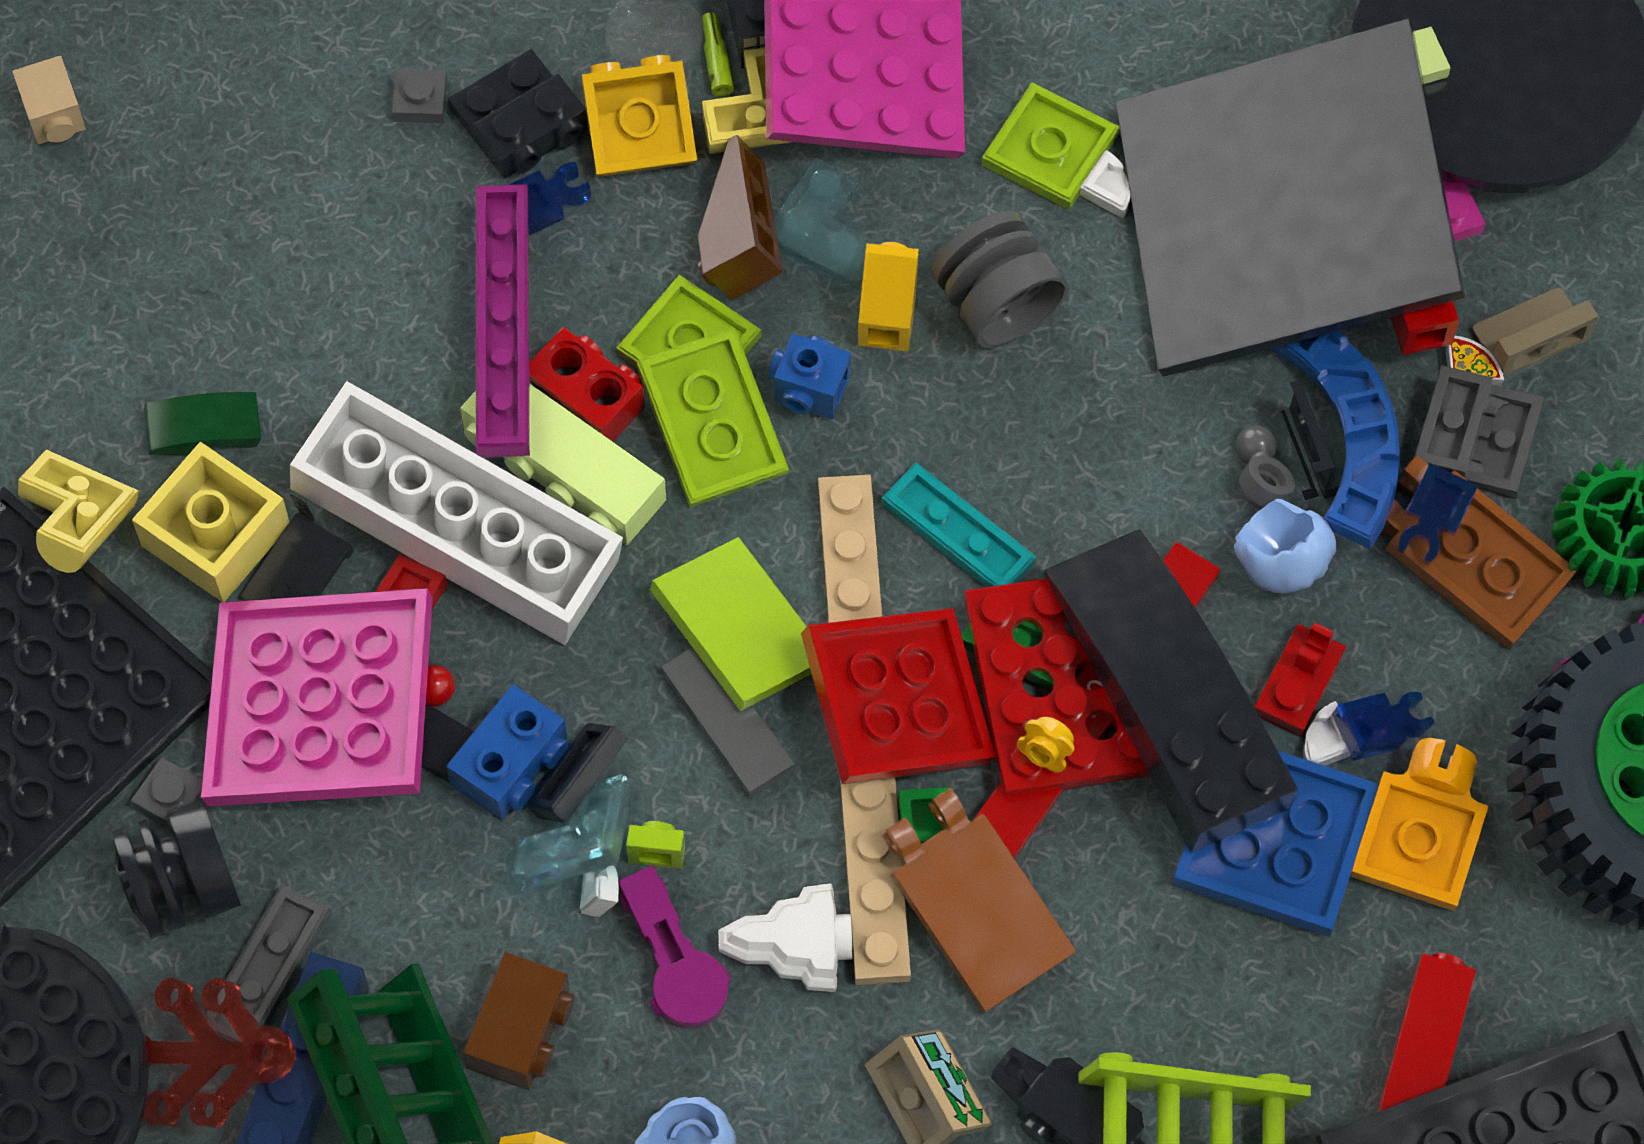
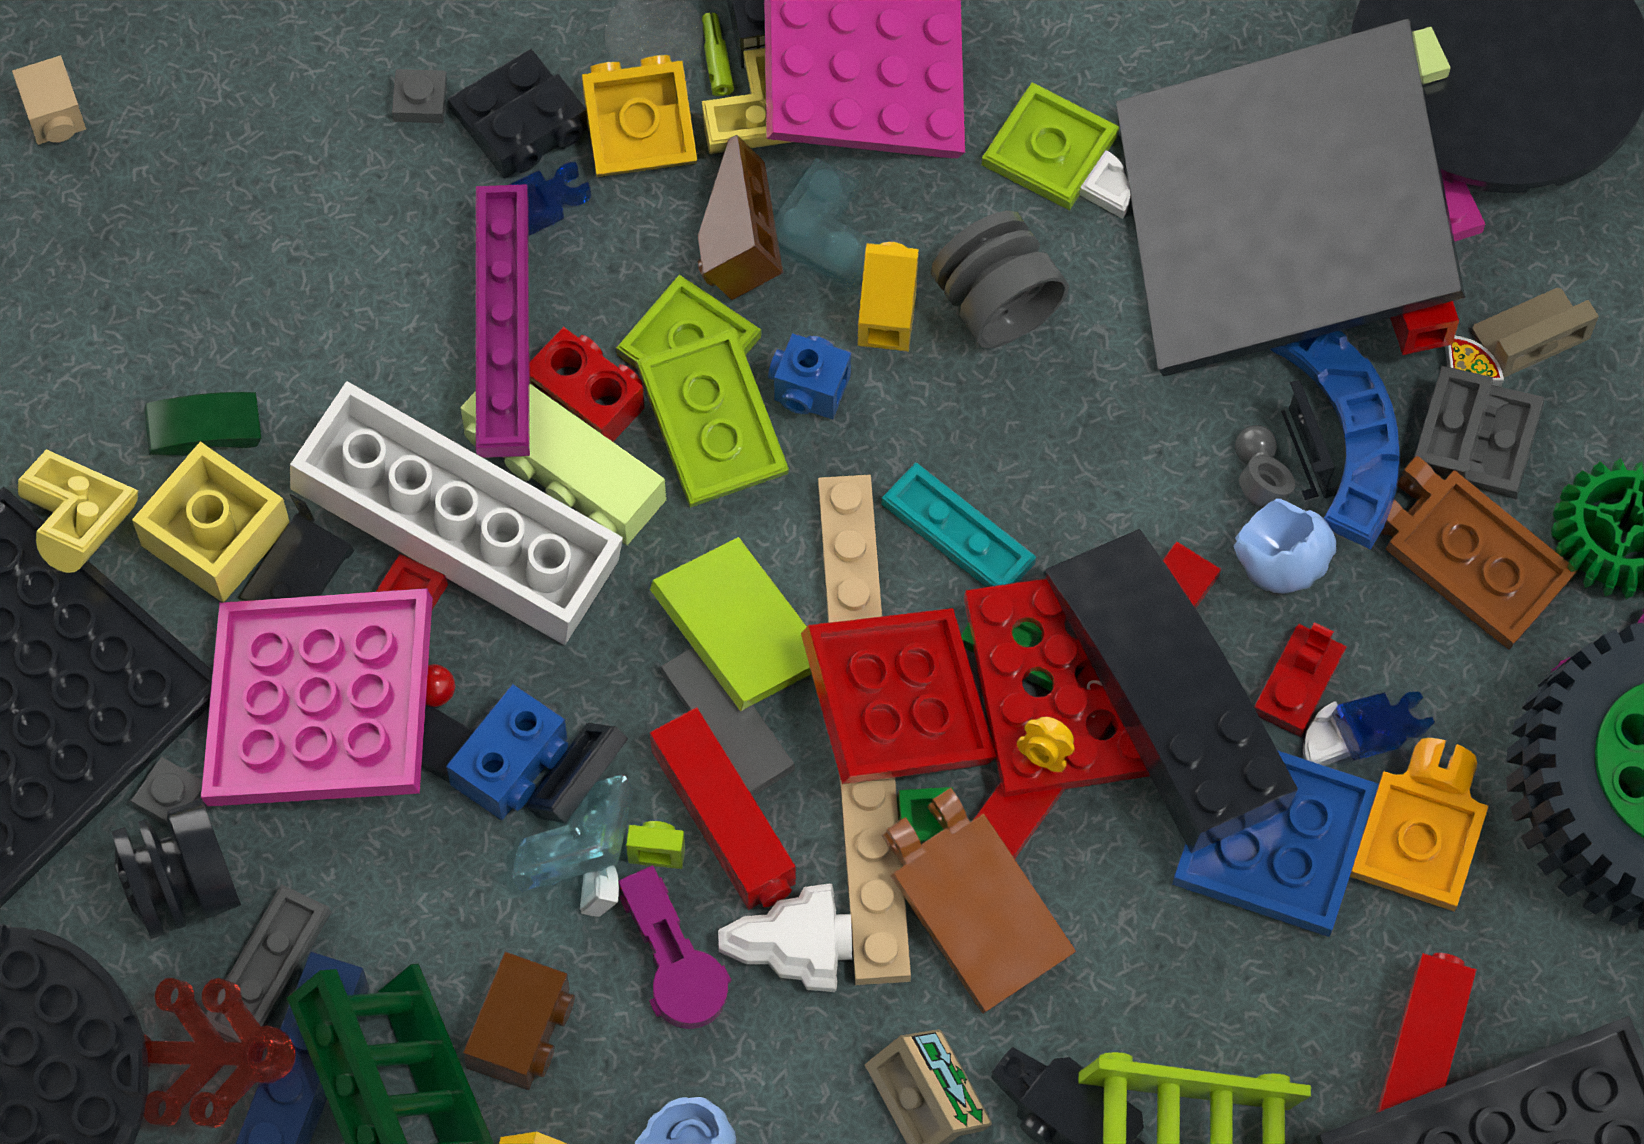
(724, 810): none -> red brick
(1438, 506): clear blue plate -> none

